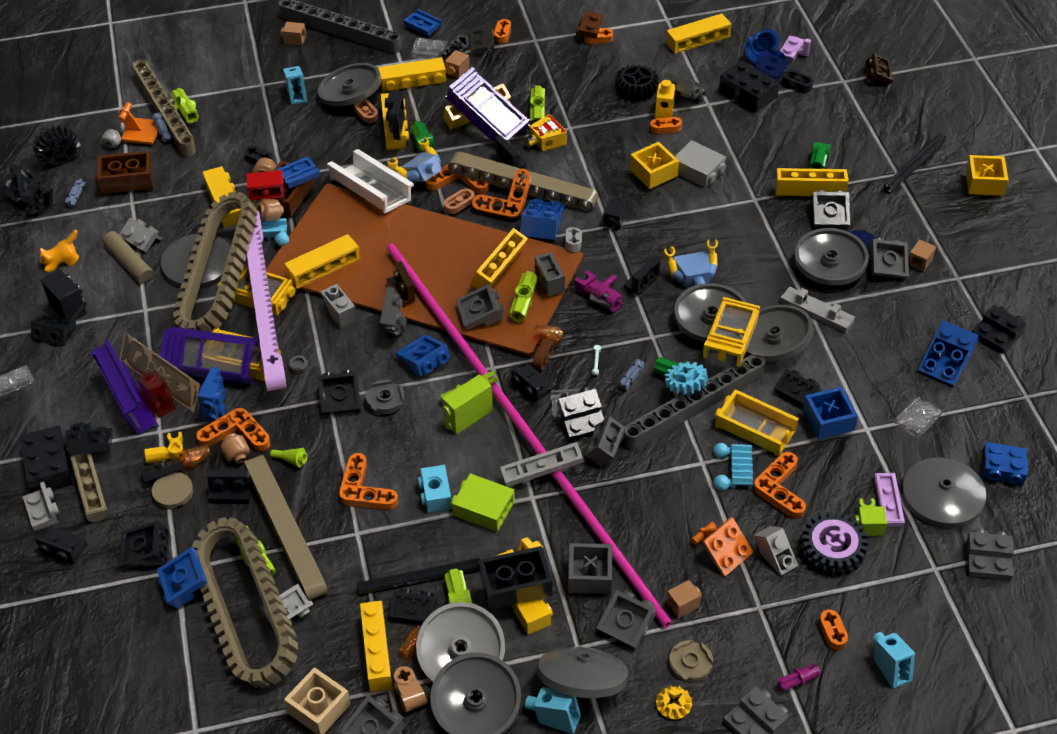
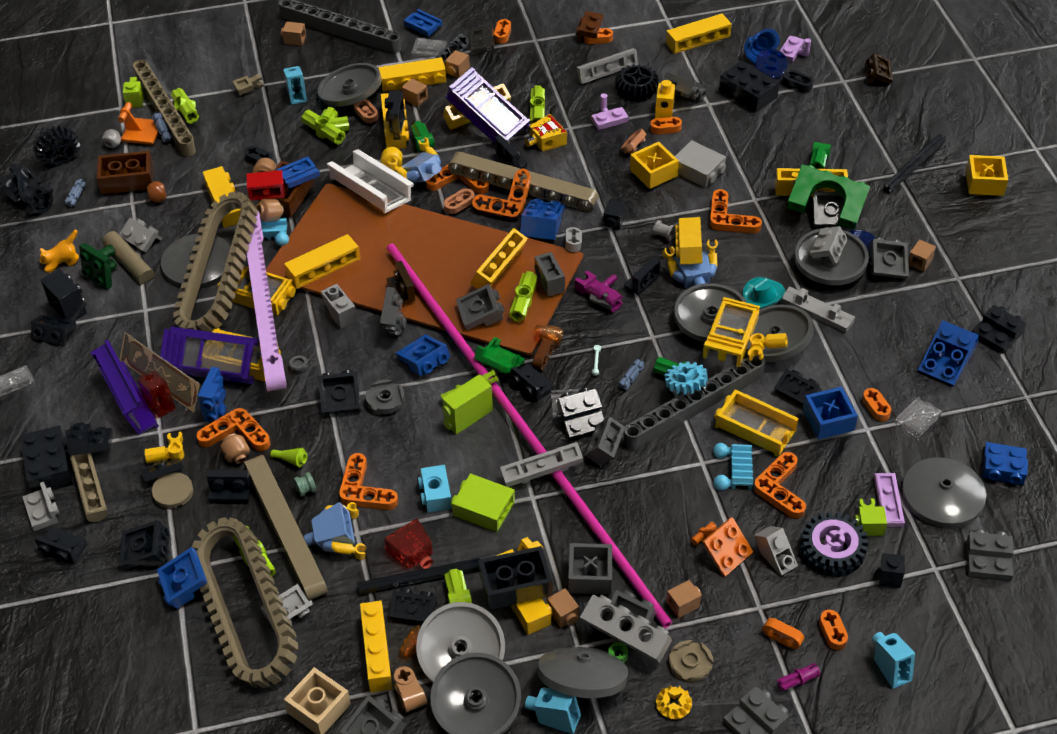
(97, 264): none -> dark green plate
(133, 92): none -> lime brick
(156, 192): none -> dark orange piece
(193, 456): clear orange cone -> none
(247, 84): none -> dark tan plate
(304, 484): none -> sand green wheel
(327, 125): none -> lime piece
(334, 530): none -> medium blue torso
(391, 152): none -> yellow head
(410, 545): none -> clear red torso
(415, 92): none -> medium nougat brick
(498, 357): none -> green piece
(564, 608): none -> medium nougat brick
(607, 65): none -> light grey hinge
(608, 118): none -> lavender plate
(618, 646): none -> bright green bush
(634, 140): none -> nougat plate
(653, 649): none -> light grey brick
(663, 230): none -> light grey bush
(689, 241): none -> yellow brick
(723, 217): none -> orange beam
(763, 292): none -> teal hat
(771, 341): none -> yellow bar
(783, 633): none -> orange beam
(812, 179): none -> green arch
(829, 243): none -> light grey bracket
(879, 404): none -> orange beam
(891, 570): none -> black brick

